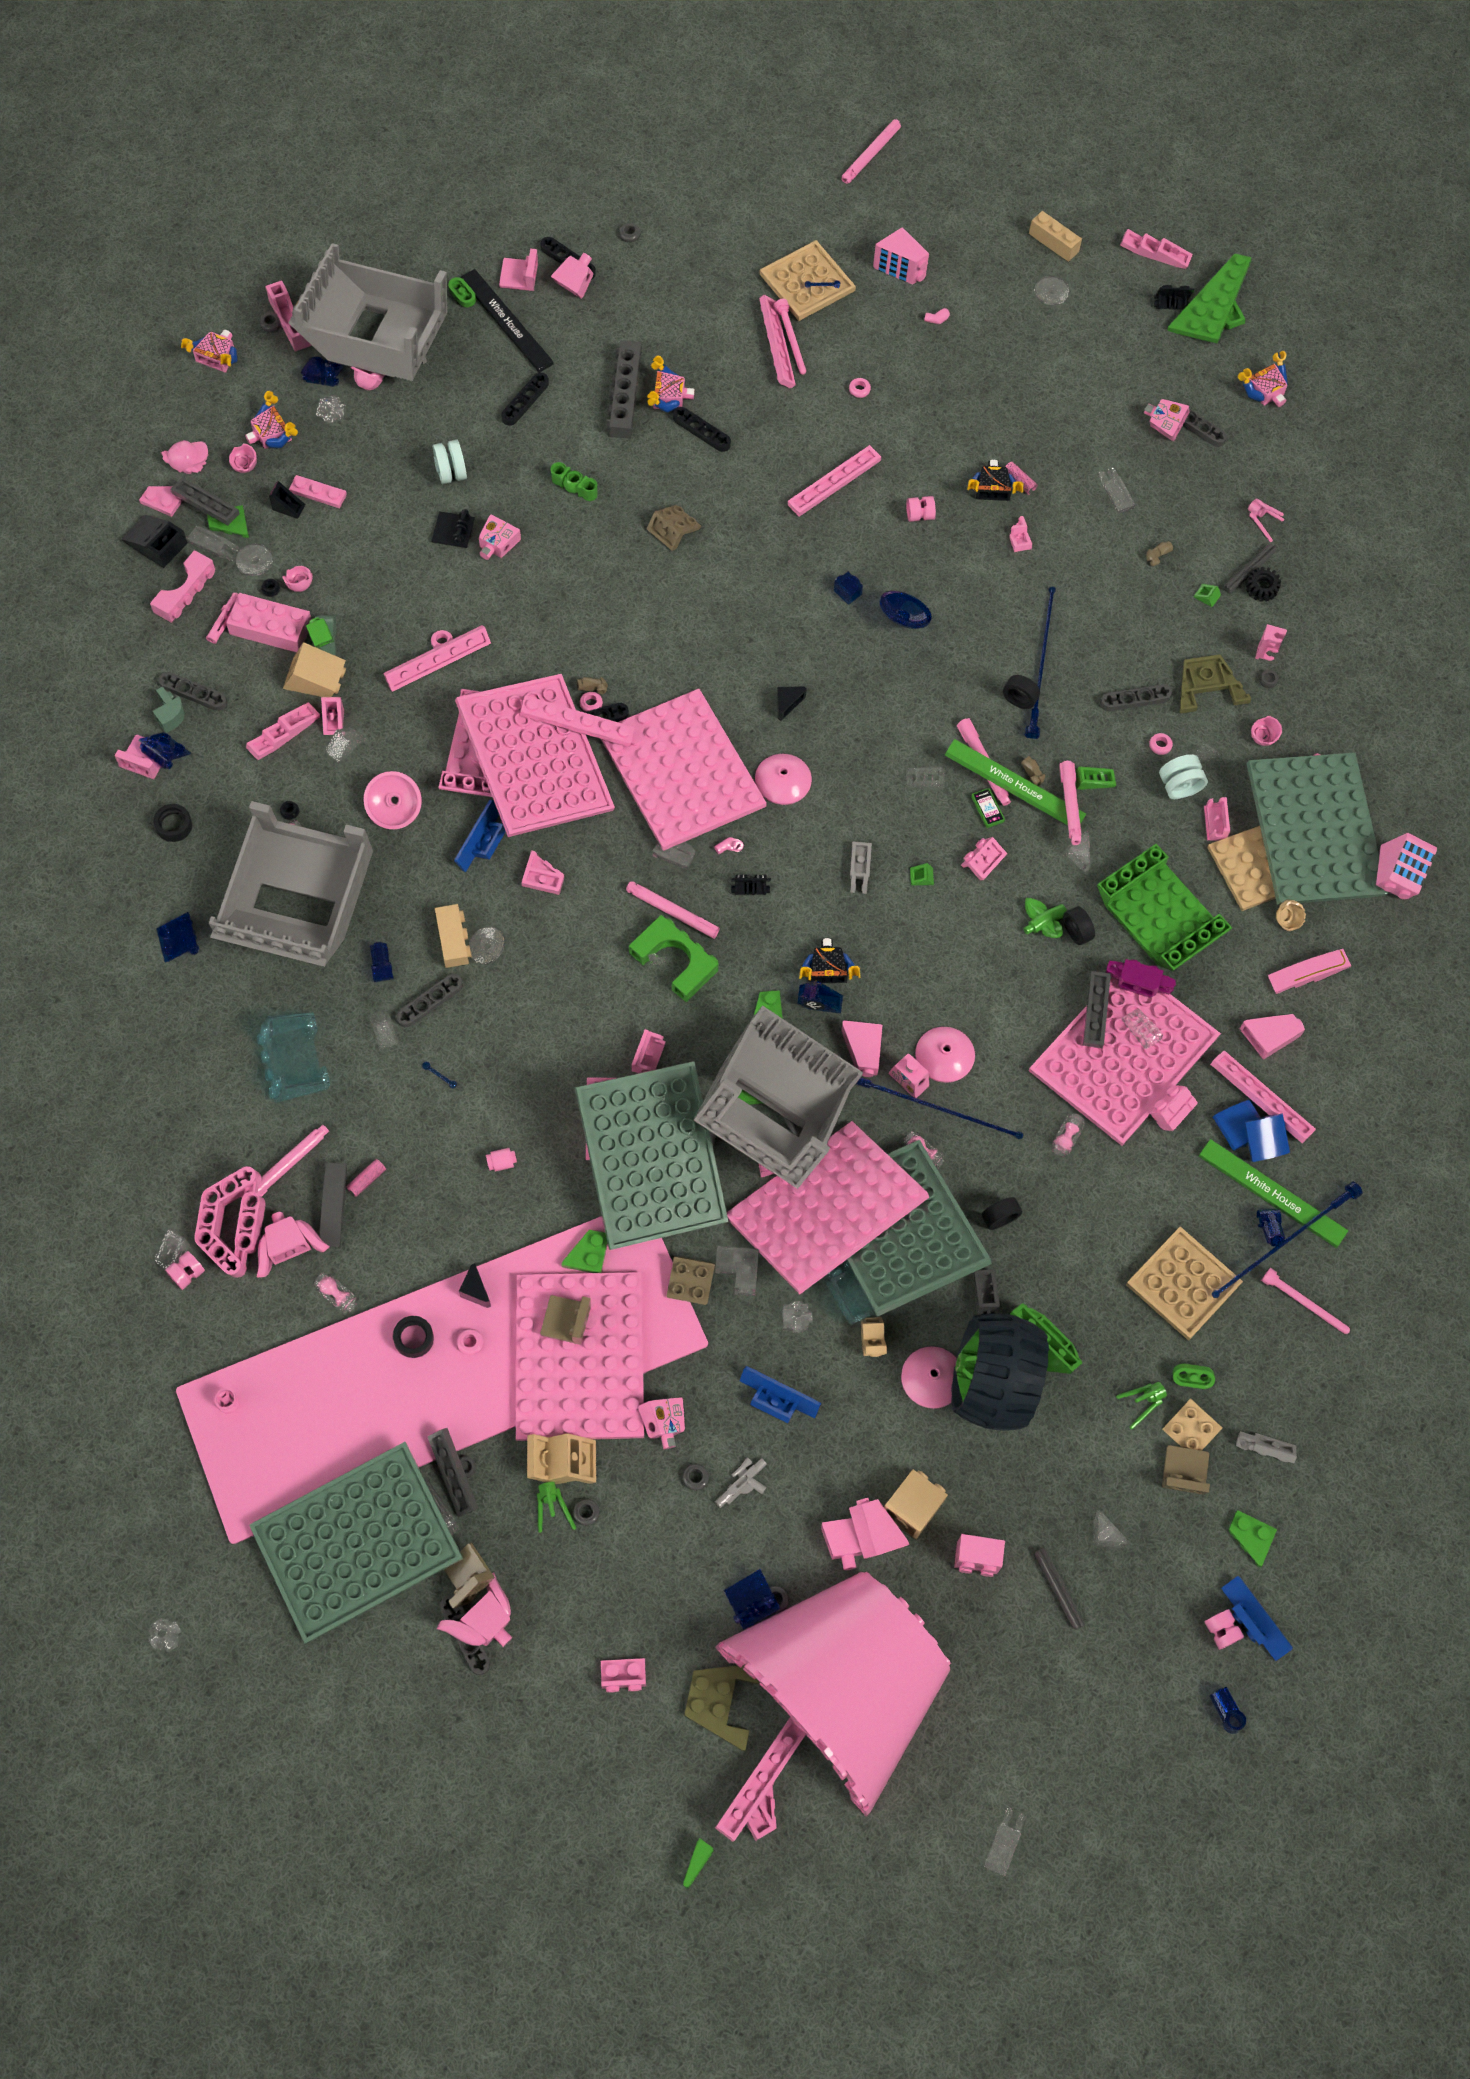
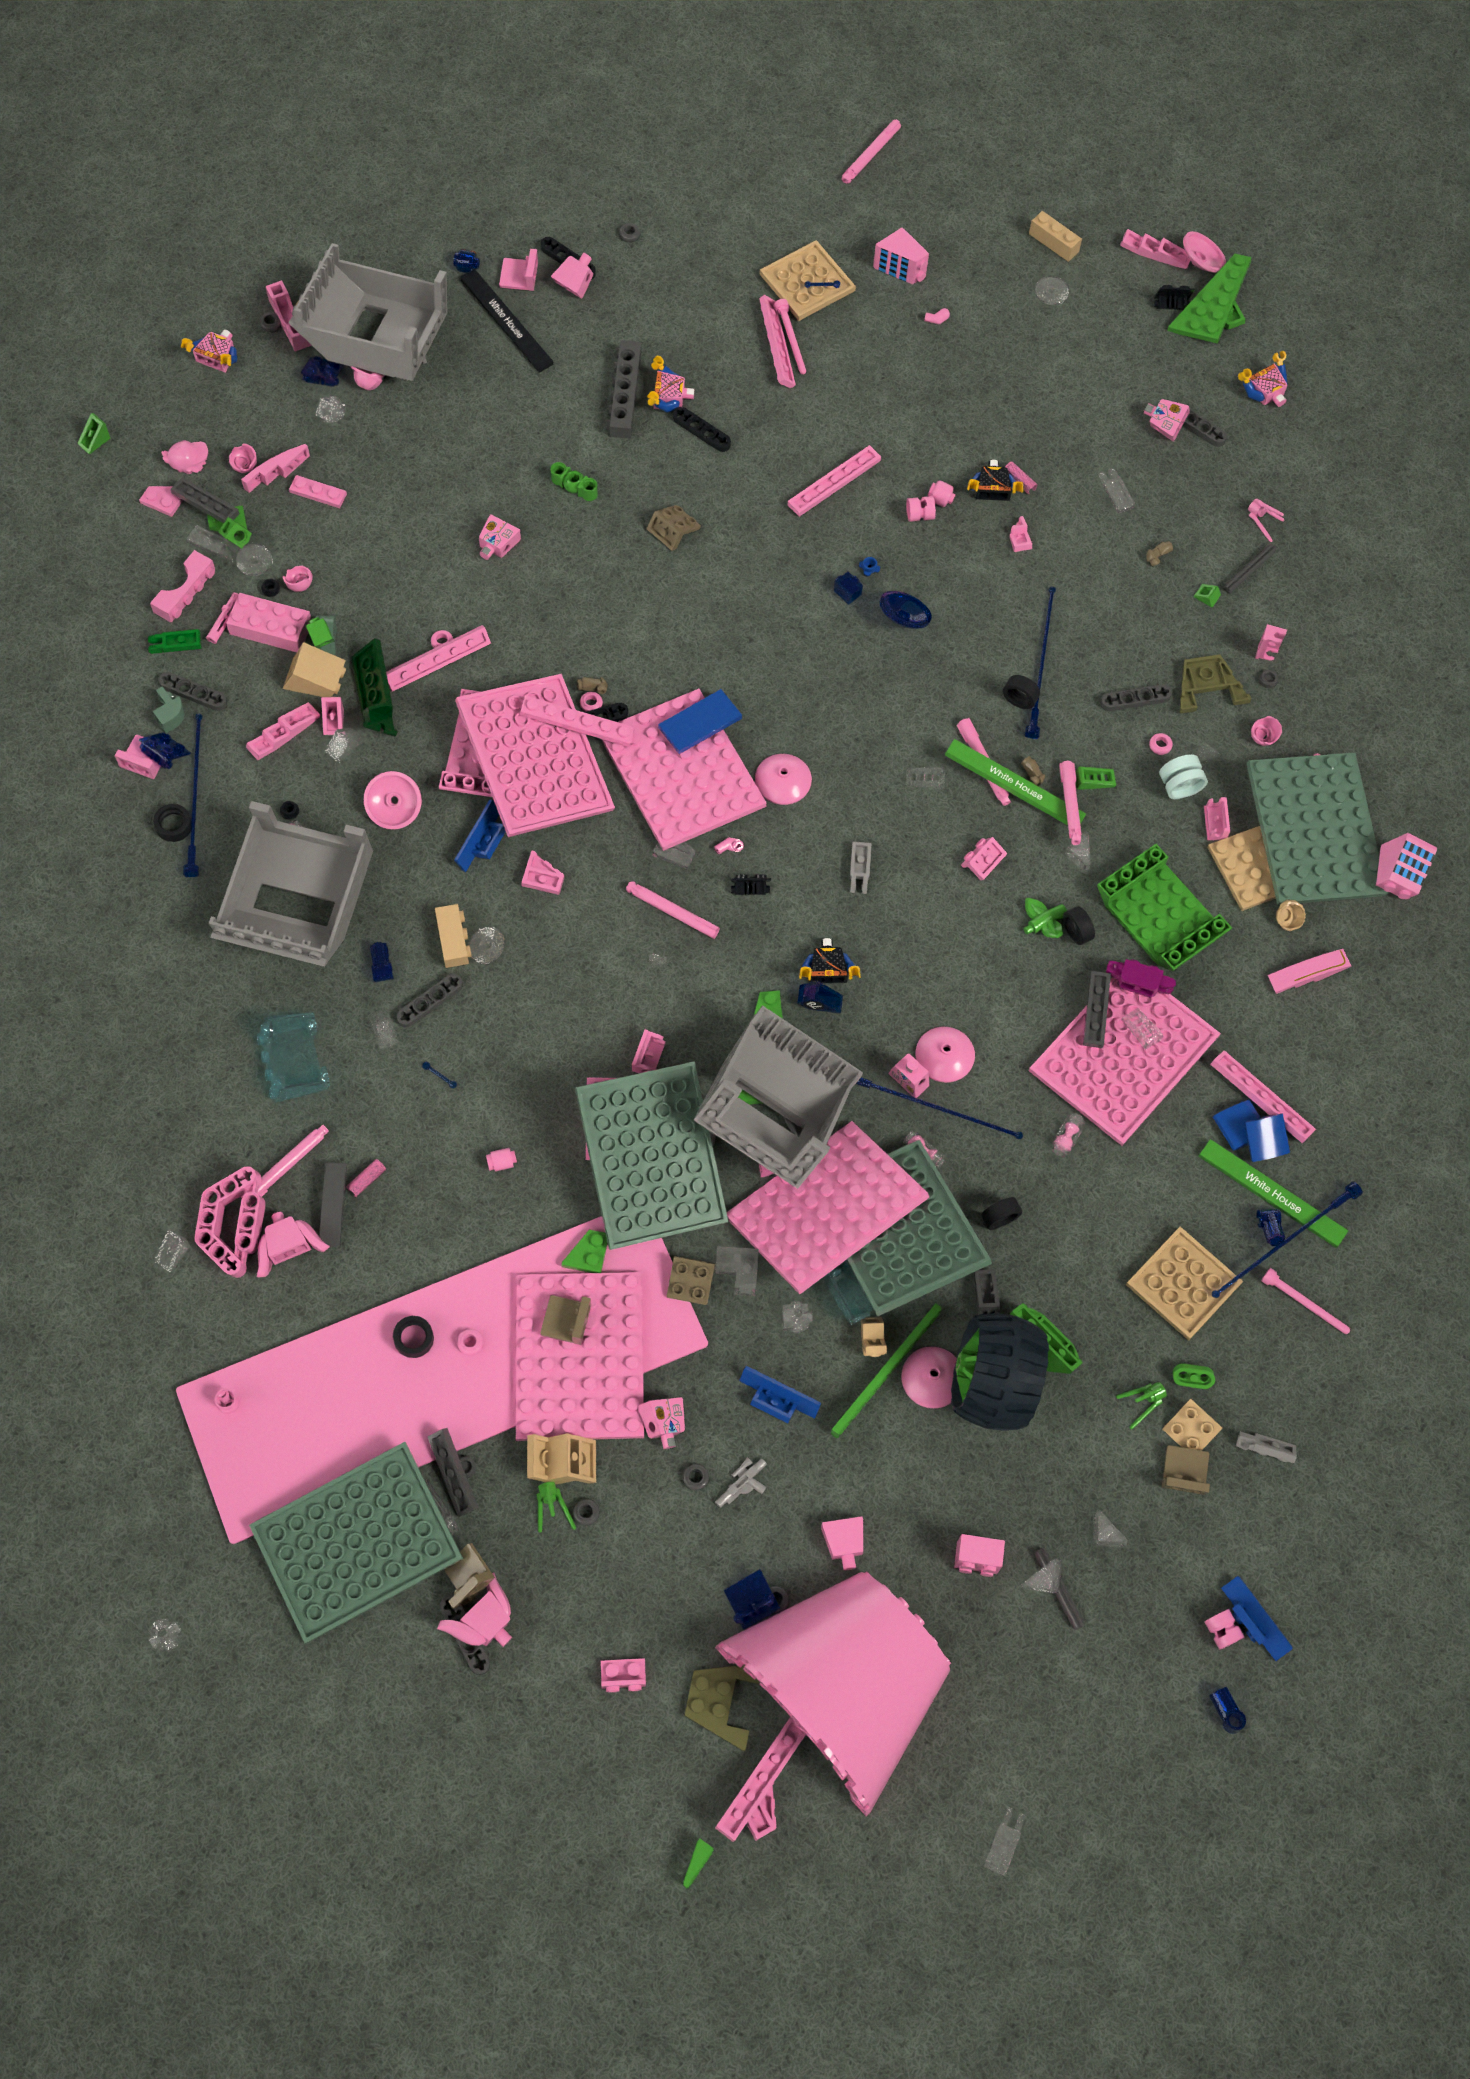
(94, 434): none -> bright green slope
(156, 539): black slope -> none
(175, 641): none -> green hinge
(177, 937): clear blue hinge -> none
(178, 1274): bright pink wheel -> none
(190, 868): none -> clear blue piece
(229, 529): none -> bright green brick
(269, 426): torso -> none
(279, 465): none -> bright pink slope
(285, 501): black slope -> none
(327, 1285): clear piece -> none
(373, 688): none -> dark green hinge
(449, 461): light aqua wheel -> none
(453, 529): black hinge -> none
(464, 292): bright green plate -> none
(466, 260): none -> clear blue head
(473, 1288): black slope -> none
(521, 397): black beam -> none
(664, 934): bright green arch -> none
(700, 721): none -> blue tile
(788, 699): black slope -> none
(859, 393): bright pink piece -> none
(863, 1045): bright pink slope -> none
(869, 561): none -> blue plate
(875, 1528): bright pink slope -> none
(885, 1372): none -> bright green tile
(915, 1503): tan slope -> none
(922, 875): bright green slope -> none
(942, 493): none -> bright pink head
(988, 808): tile -> none
(1046, 1579): none -> clear slope
(1173, 1107): bright pink brick -> none
(1203, 252): none -> bright pink dish
(1252, 1535): bright green wing -> none
(1259, 592): black tyre -> none
(1272, 1033): bright pink slope -> none

